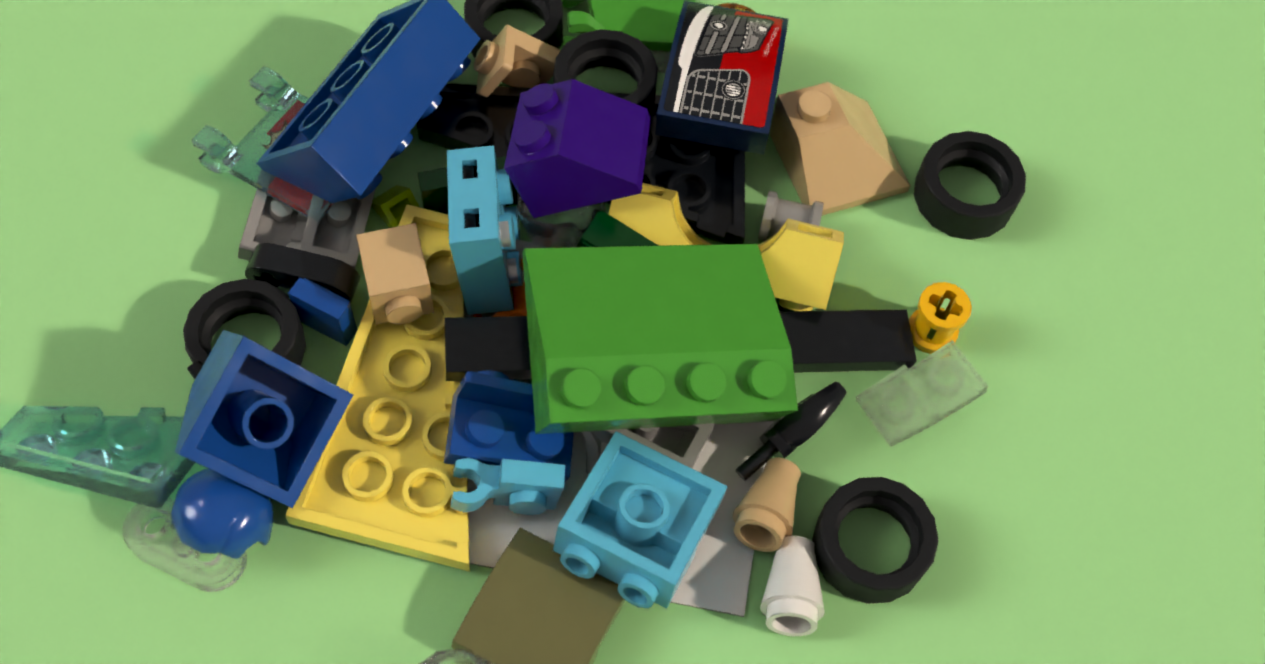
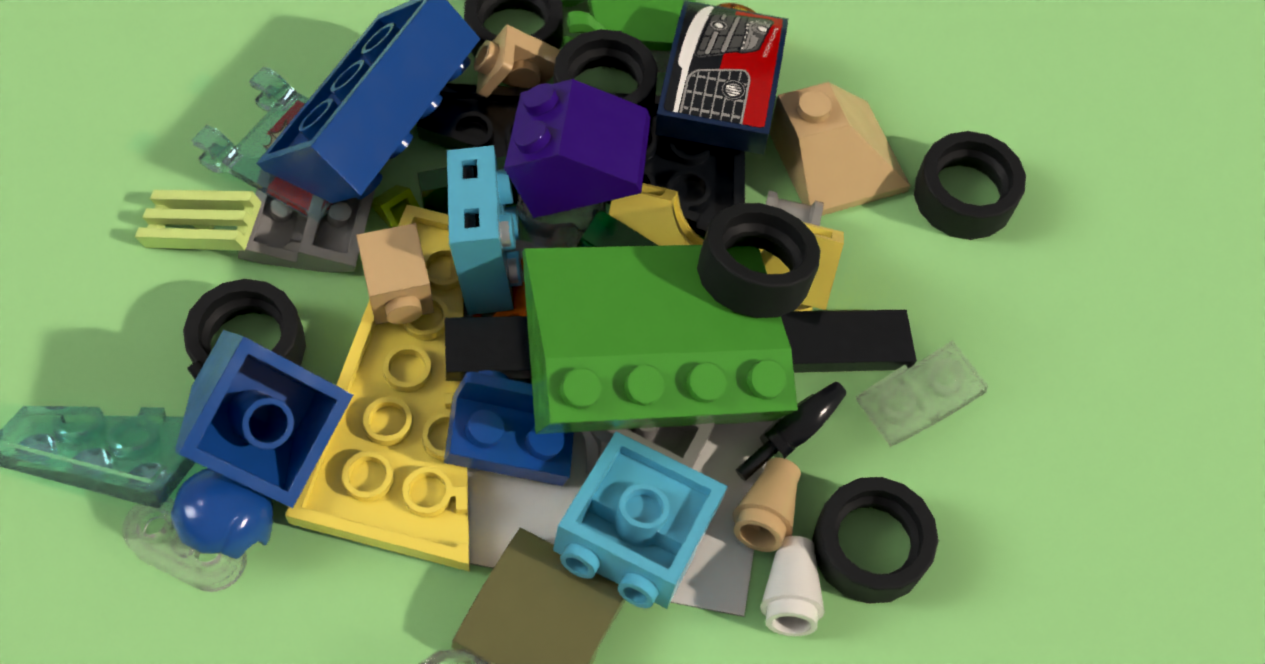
(204, 211): none -> yellowish green tile
(285, 265): black beam -> none
(323, 310): blue tile -> none
(520, 484): medium azure plate -> none
(752, 291): none -> black tyre
(933, 316): yellow bush -> none

